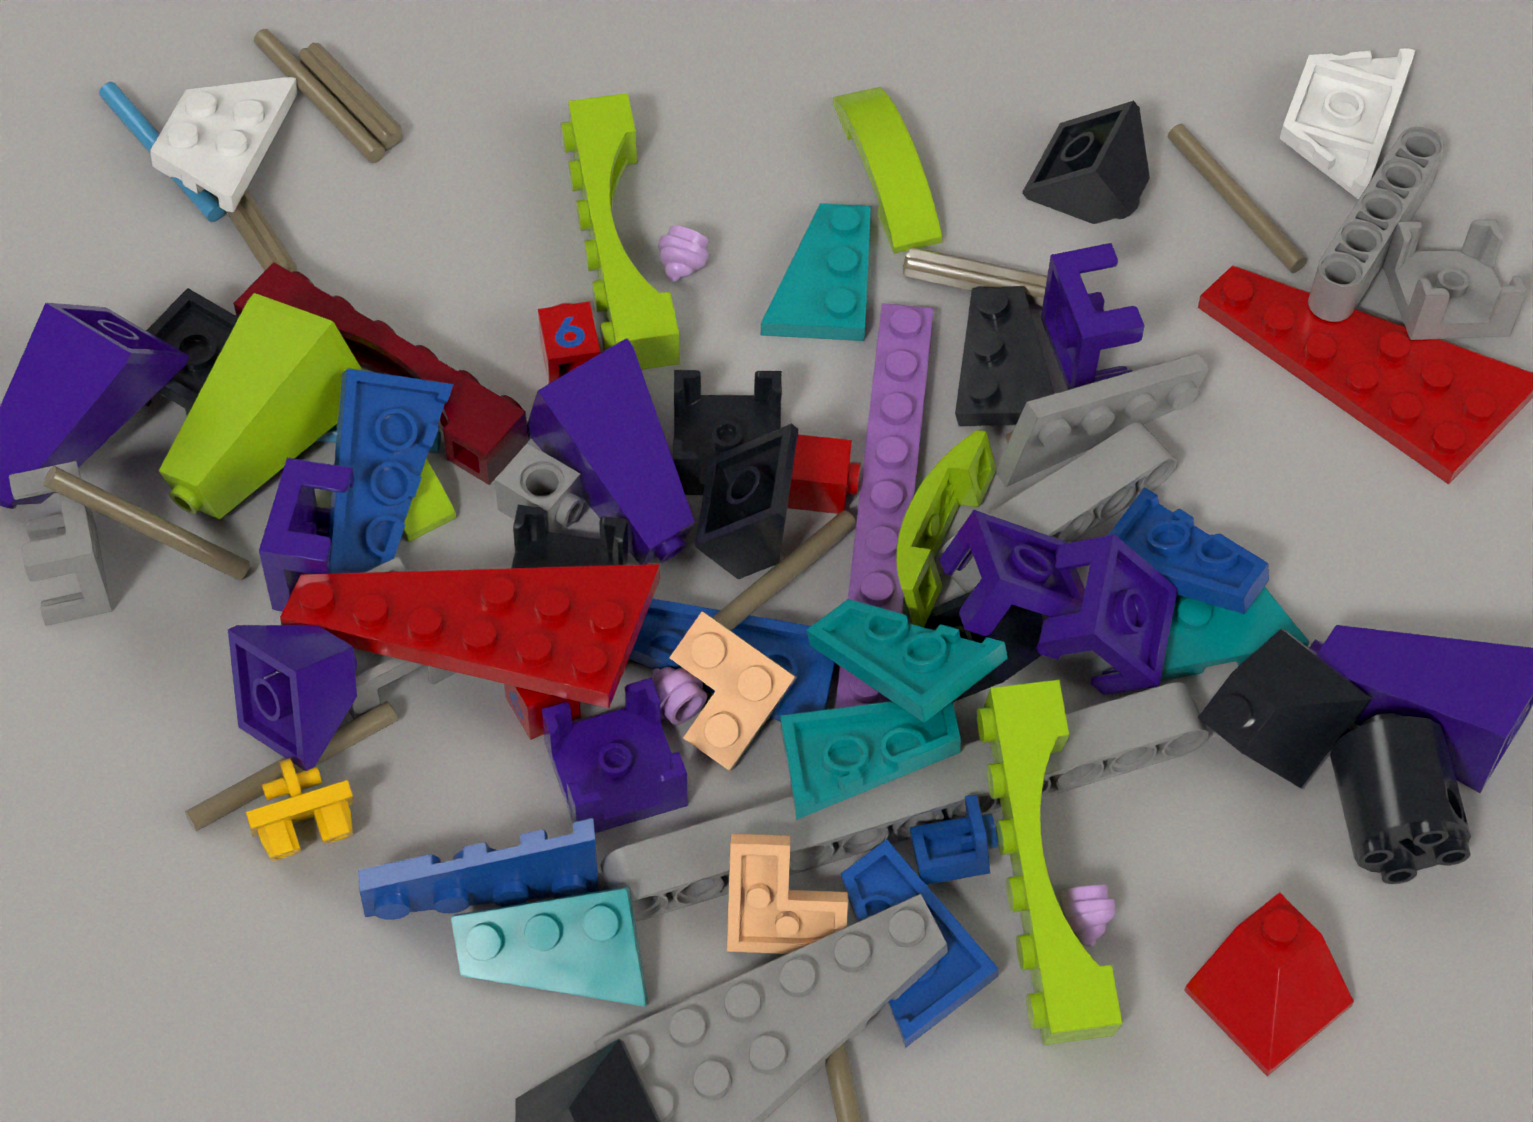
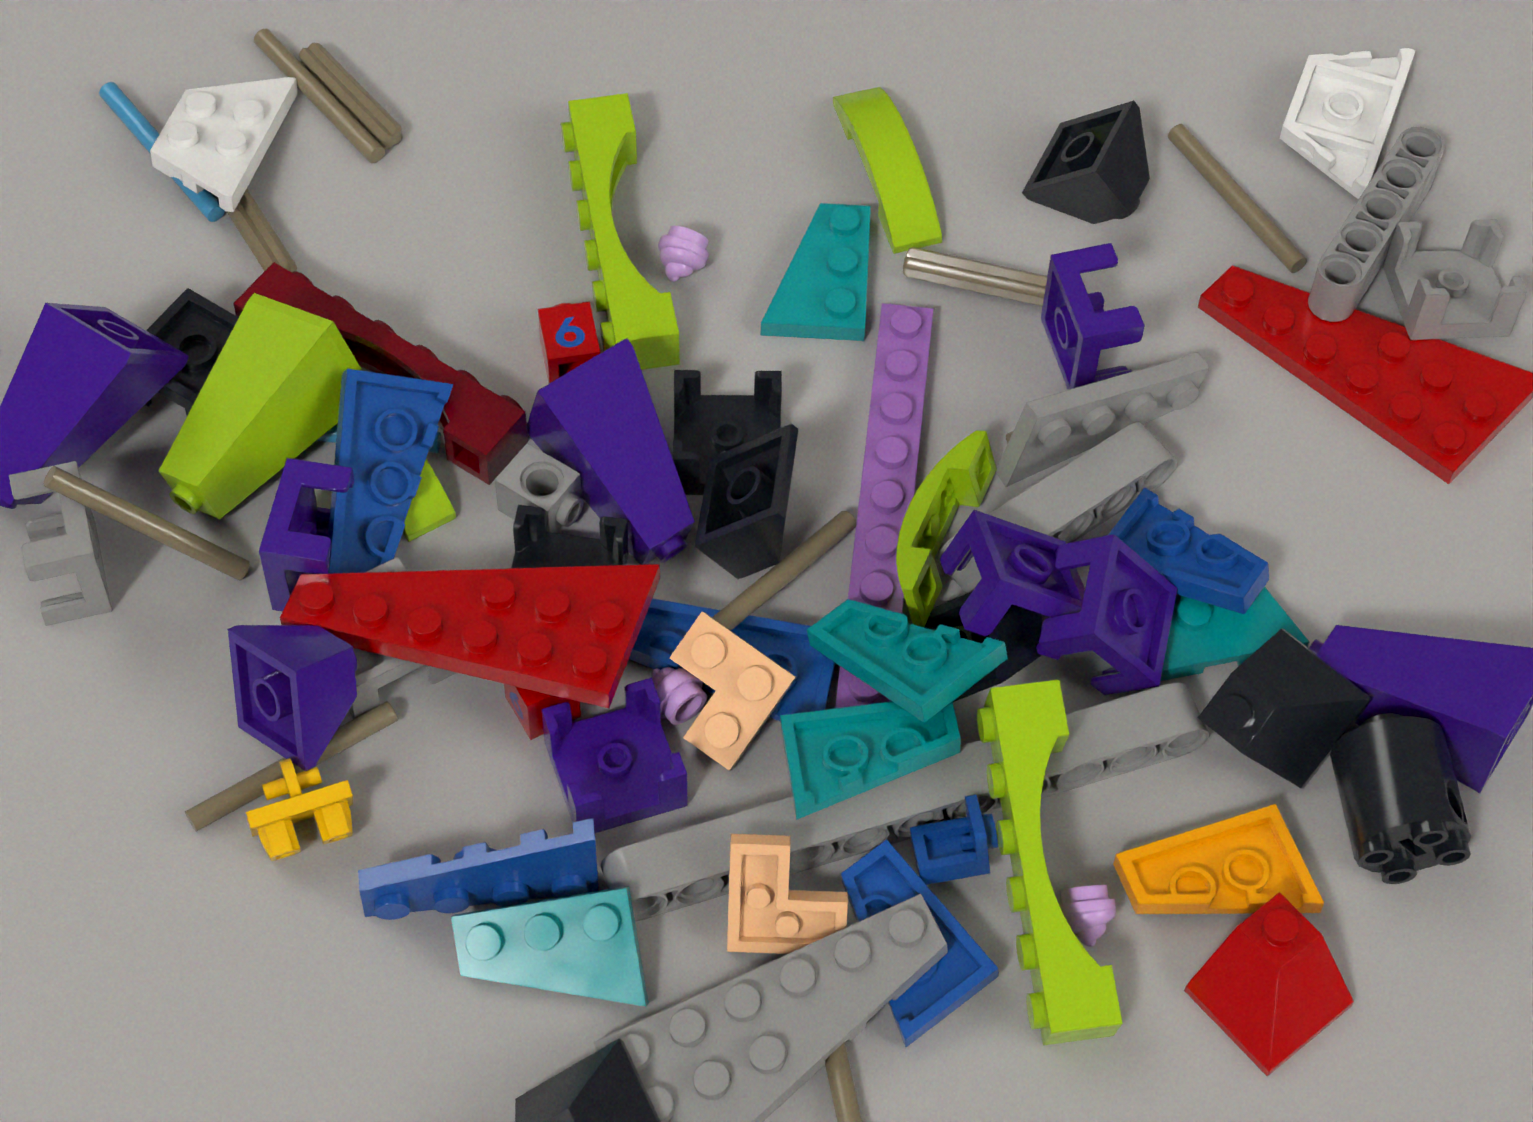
(823, 474): red brick -> none
(1000, 359): black wing -> none
(1219, 869): none -> light orange wing

